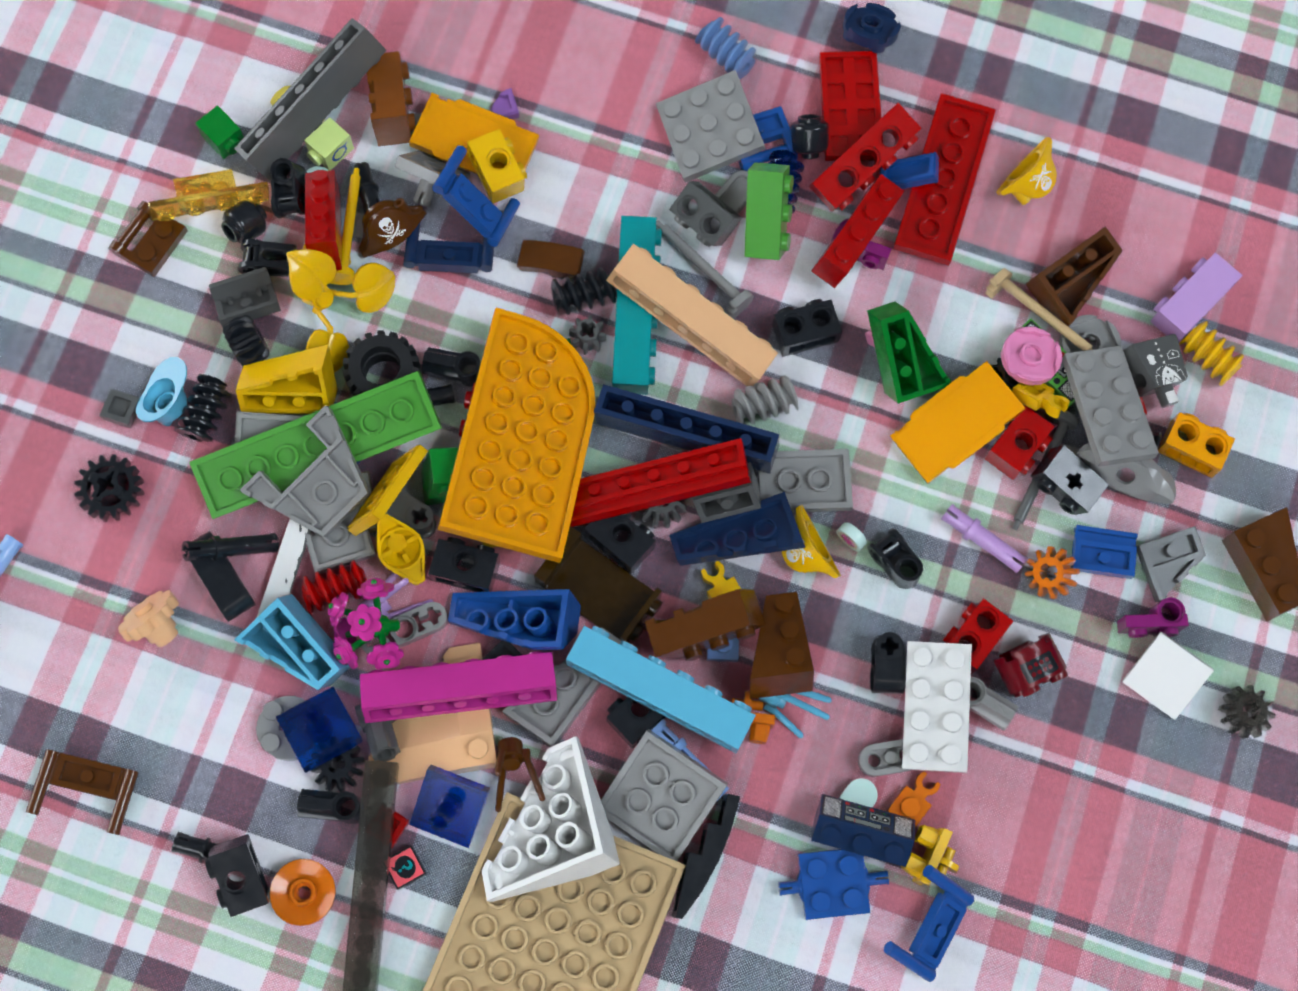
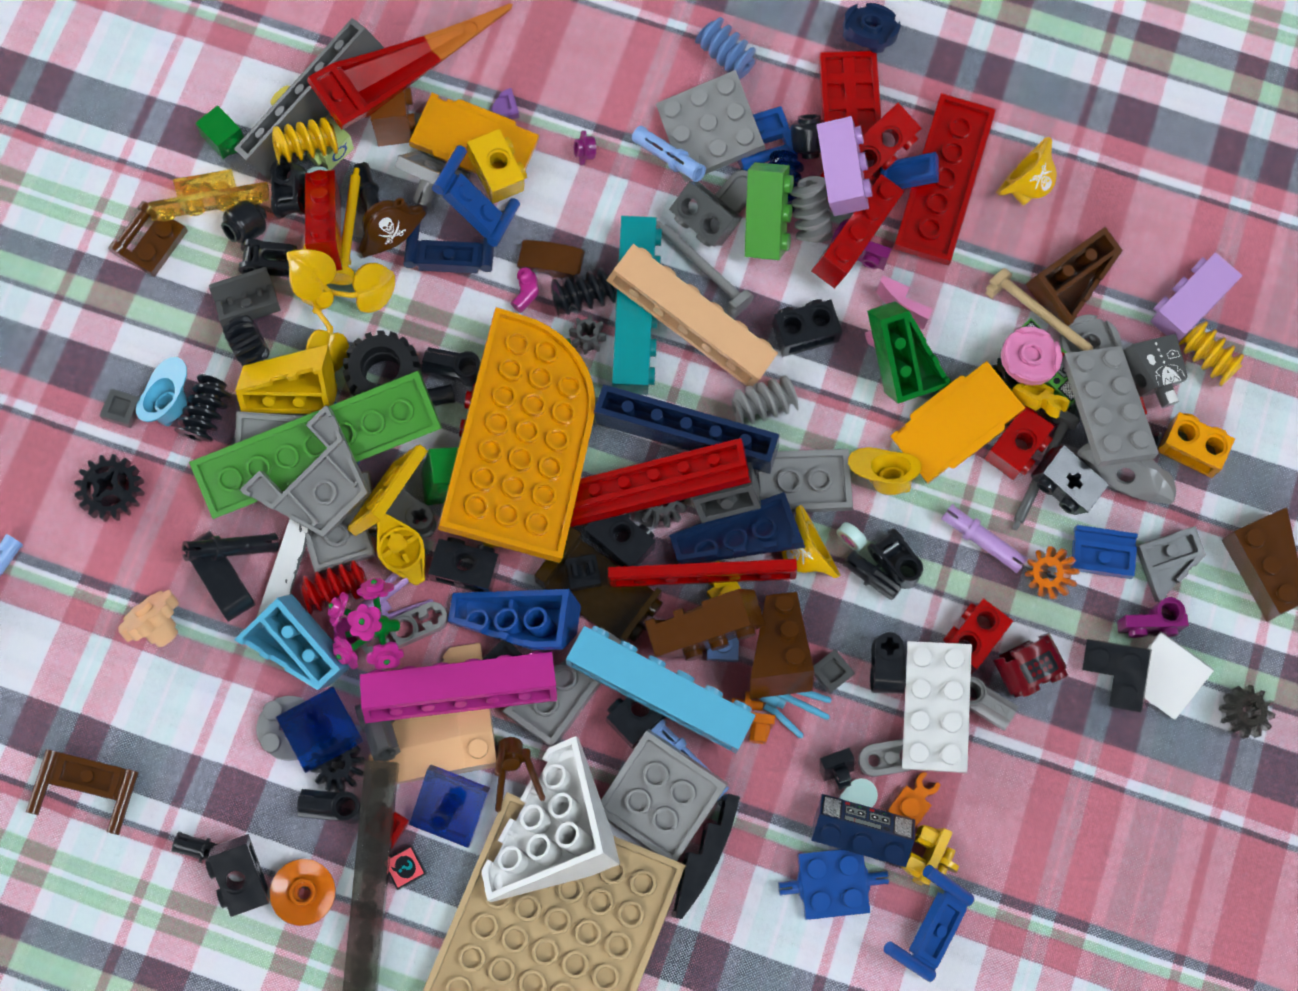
(304, 139): none -> yellow piece
(368, 81): none -> red plate
(528, 289): none -> dark pink arm
(583, 572): none -> black tile
(584, 148): none -> magenta plate
(690, 168): none -> light blue pin
(702, 573): none -> red tile
(812, 210): none -> light grey piece
(832, 671): none -> dark grey plate
(838, 767): none -> black tile
(844, 166): none -> lavender brick
(872, 575): none -> black axle
(886, 470): none -> yellow piece
(891, 291): none -> bright pink slope
(1127, 665): none -> black plate

